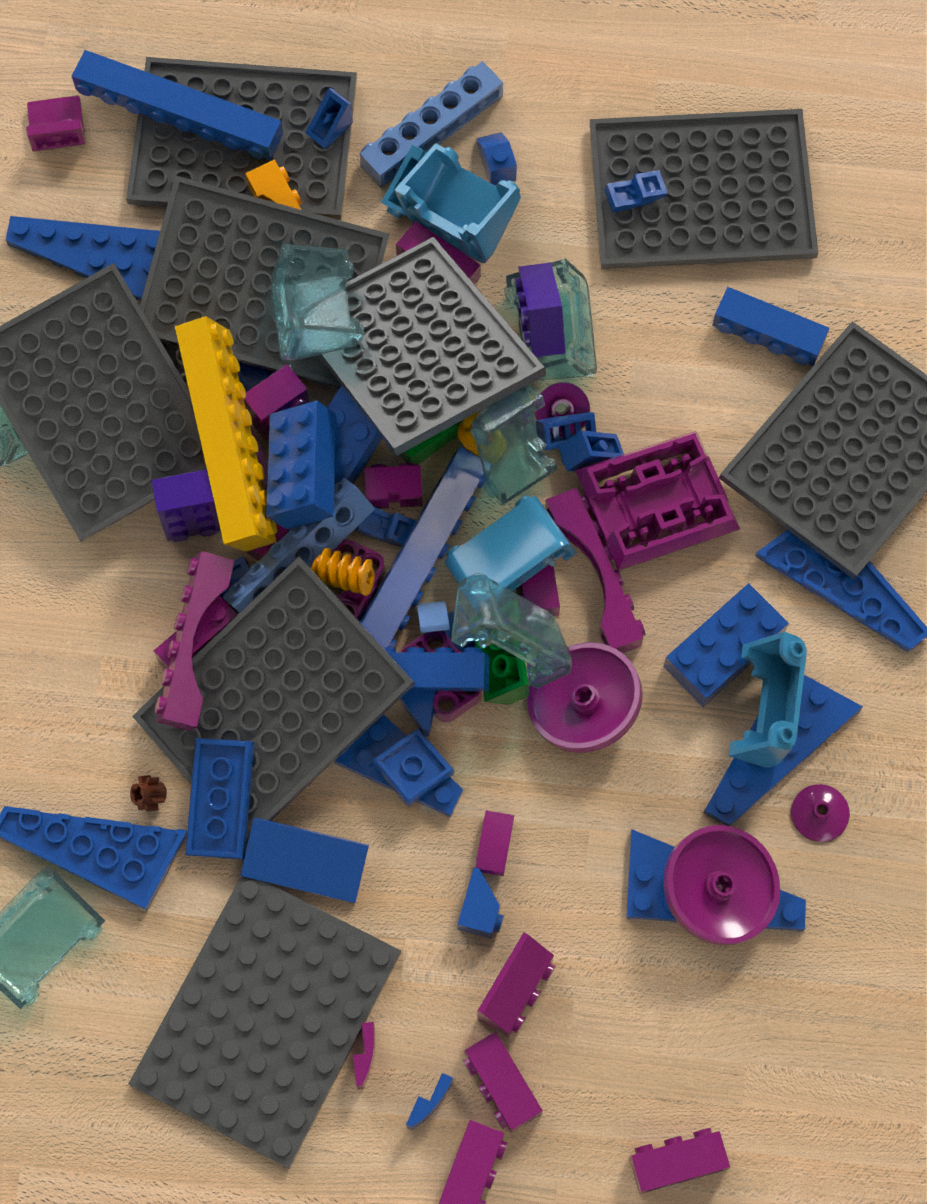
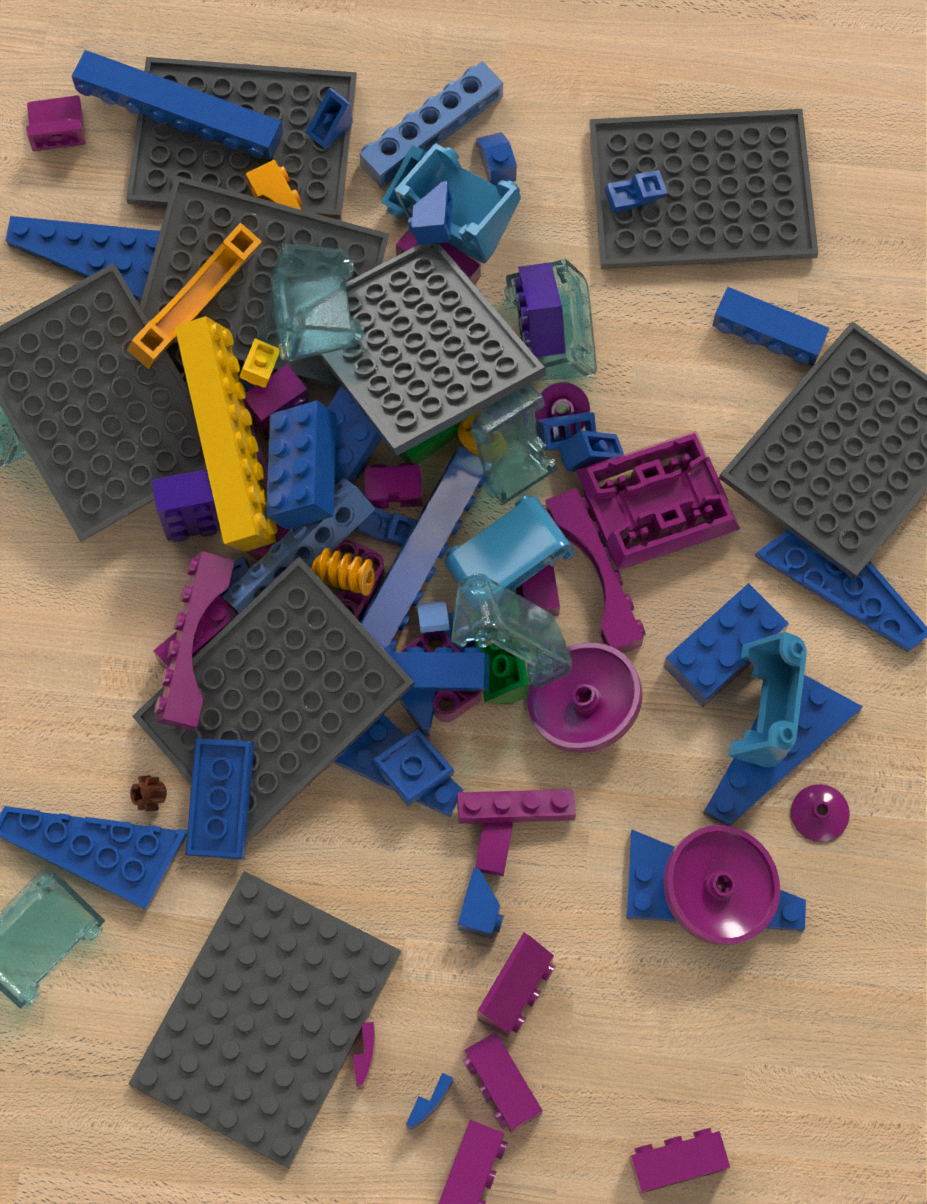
(195, 295): none -> light orange arch
(259, 363): none -> yellow plate
(304, 860): blue tile -> none
(433, 216): none -> slope
(516, 806): none -> magenta plate

